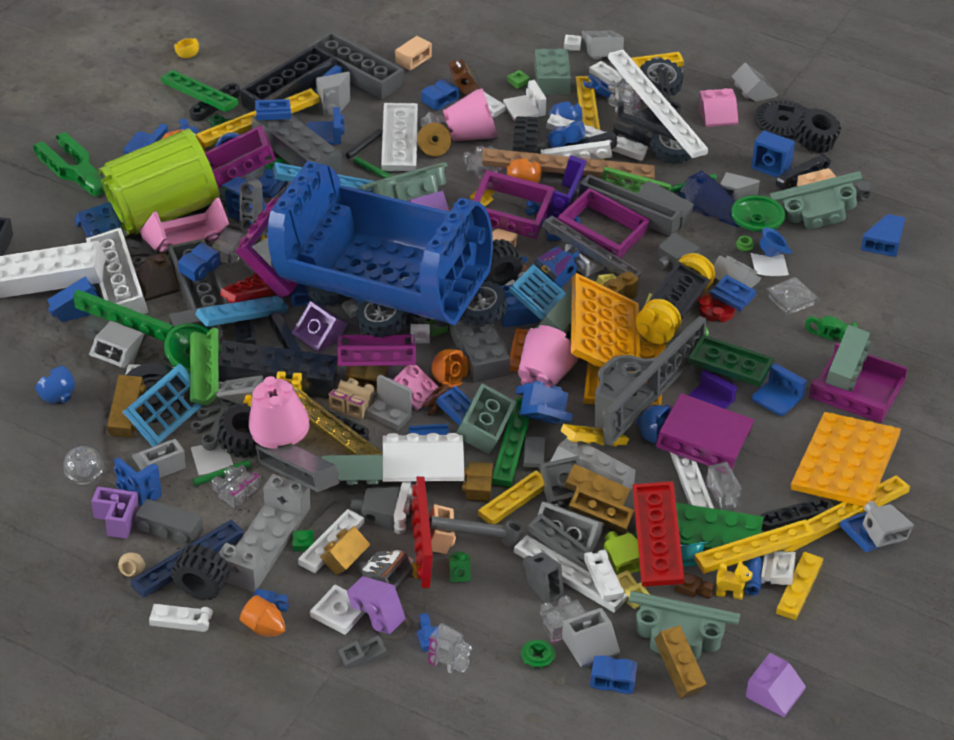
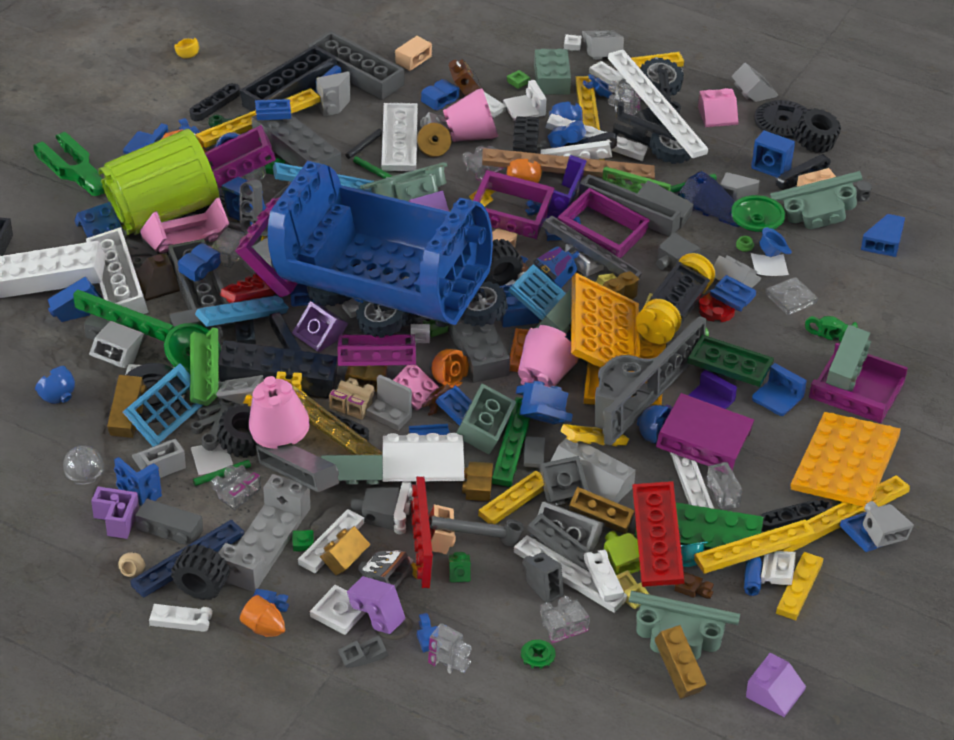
(199, 91): green plate -> none
(270, 185): blue plate -> none
(329, 130): blue bracket -> none
(590, 636): light grey slope -> none
(596, 484): pearl gold brick -> none
(613, 674): blue brick -> none
(732, 581): yellow animal -> none

